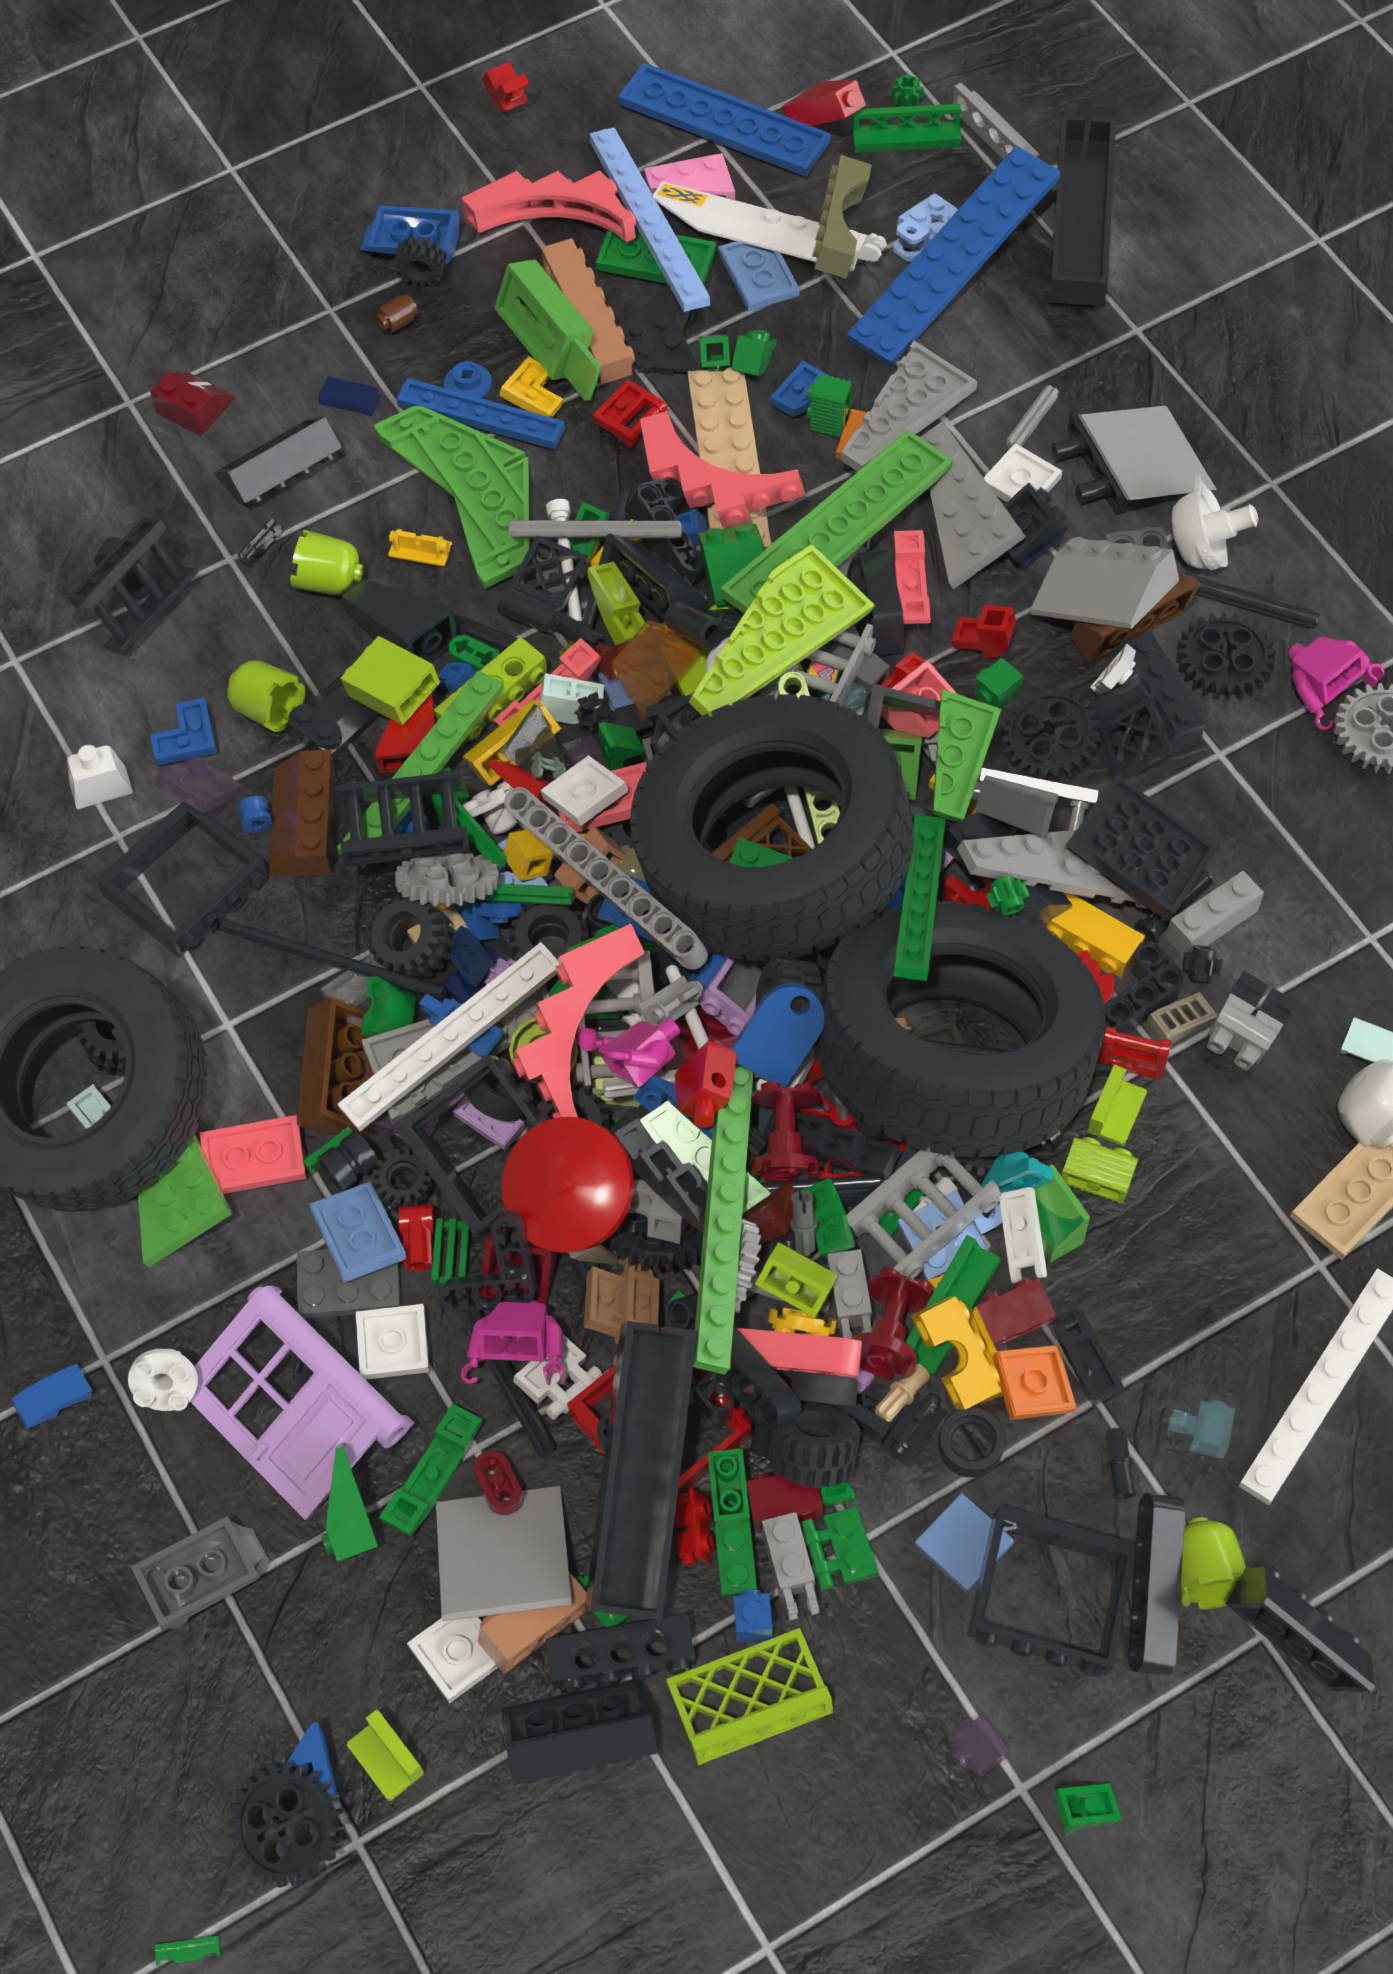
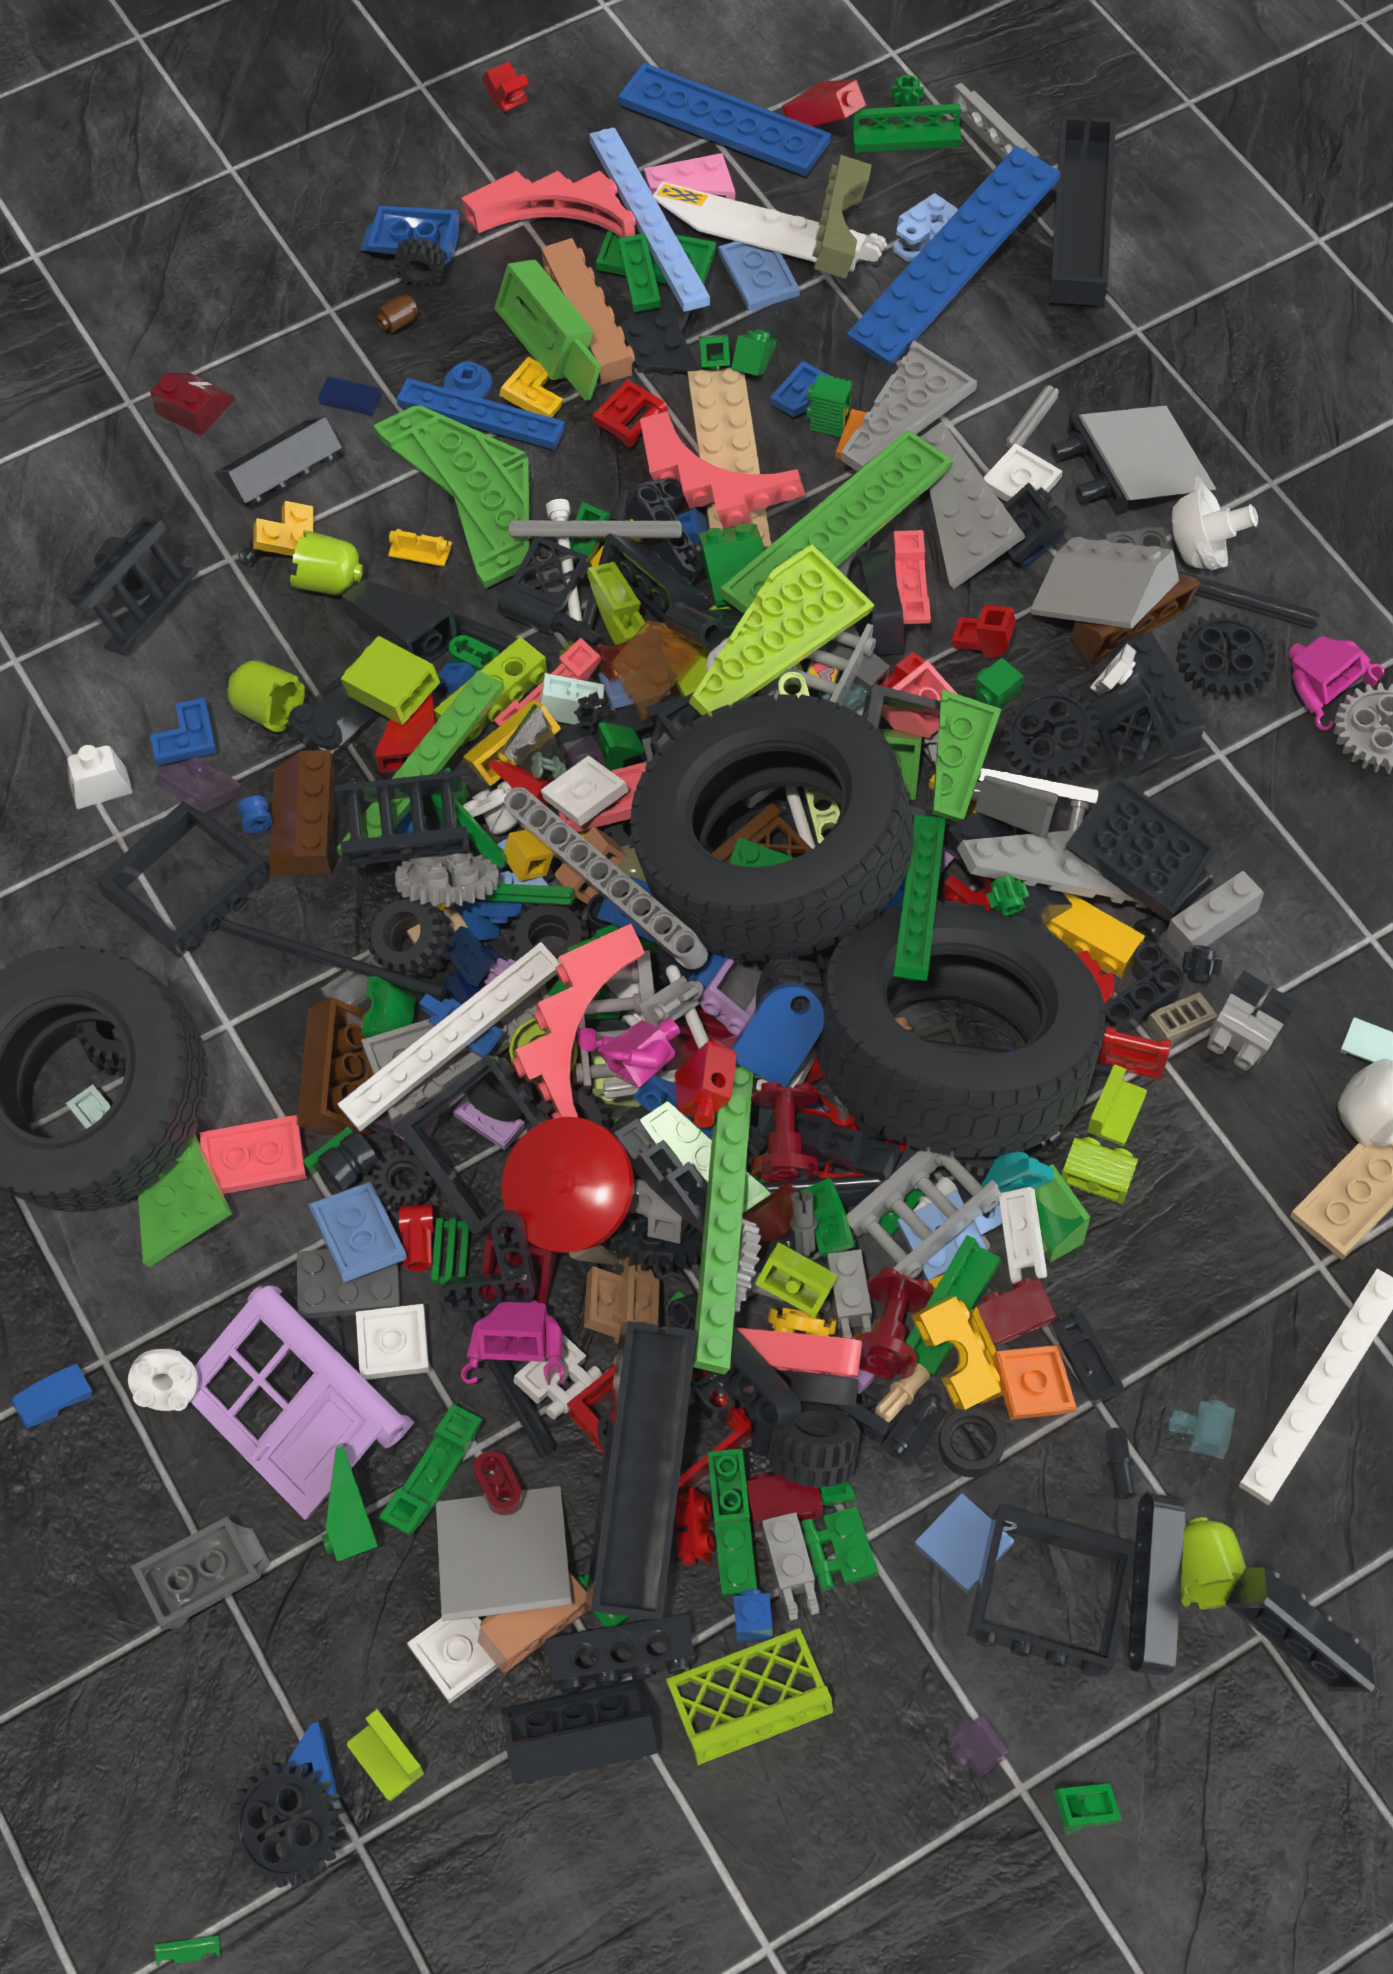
(283, 536): none -> yellow plate
(639, 272): none -> green plate

